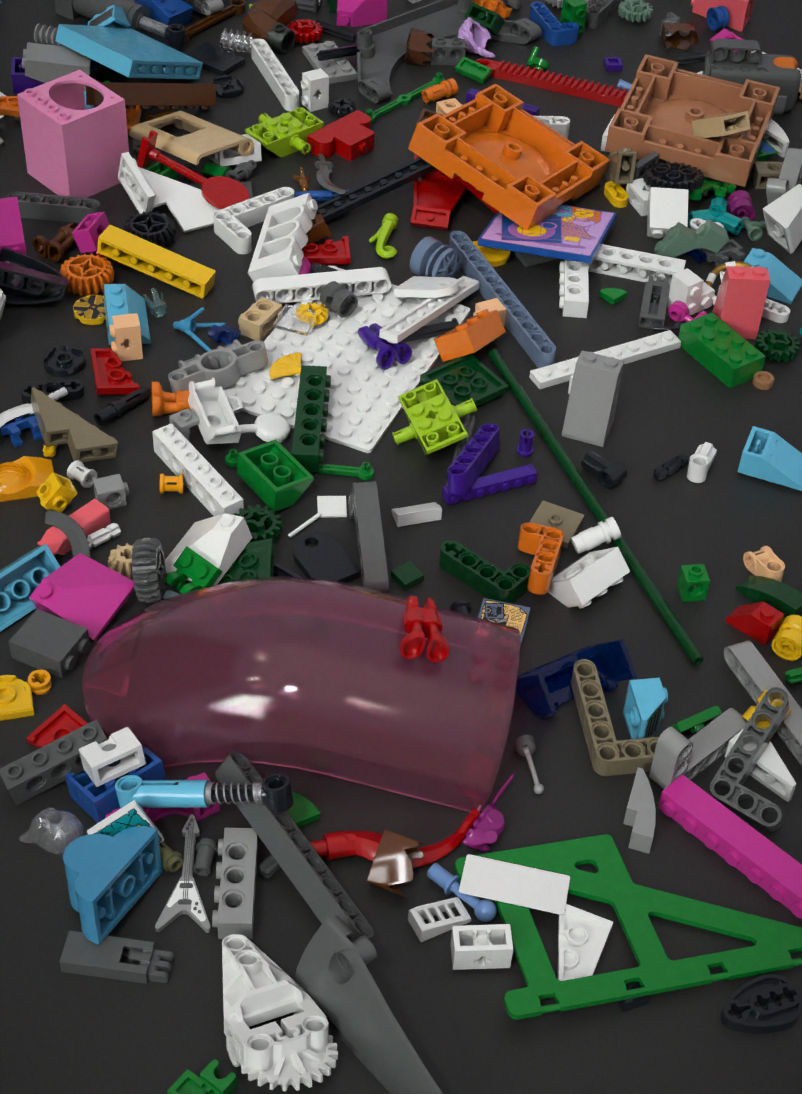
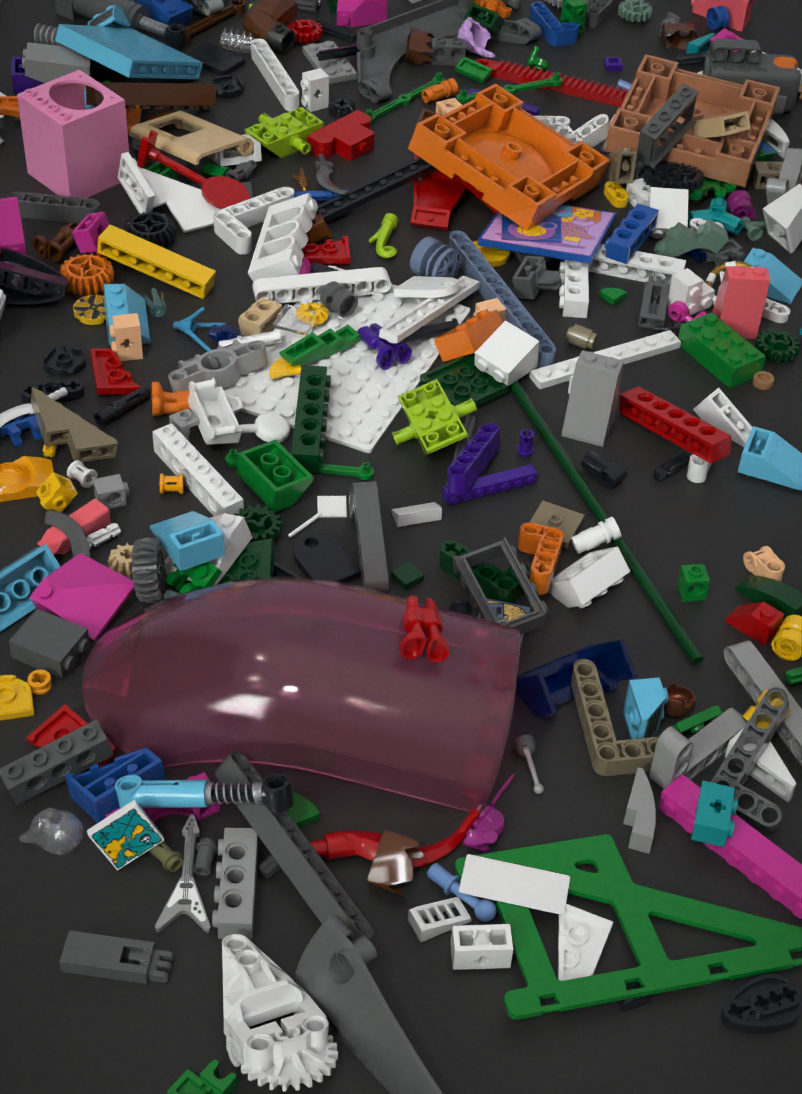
(110, 876): dark azure brick -> none
(121, 746): white brick -> none
(190, 539): none -> medium azure slope
(268, 338): none -> white pin
(318, 347): none -> green slope
(465, 562): none -> dark grey window
(508, 354): none -> white slope
(533, 277): none -> dark grey brick
(555, 80): none -> green piece
(581, 337): none -> dark tan brick
(590, 133): none -> white beam
(631, 233): none -> blue brick
(675, 424): none -> red brick
(679, 105): none -> dark grey window
(680, 700): none -> copper hair
(700, 44): none -> teal slope
(713, 814): none -> teal brick
(722, 414): none -> white slope

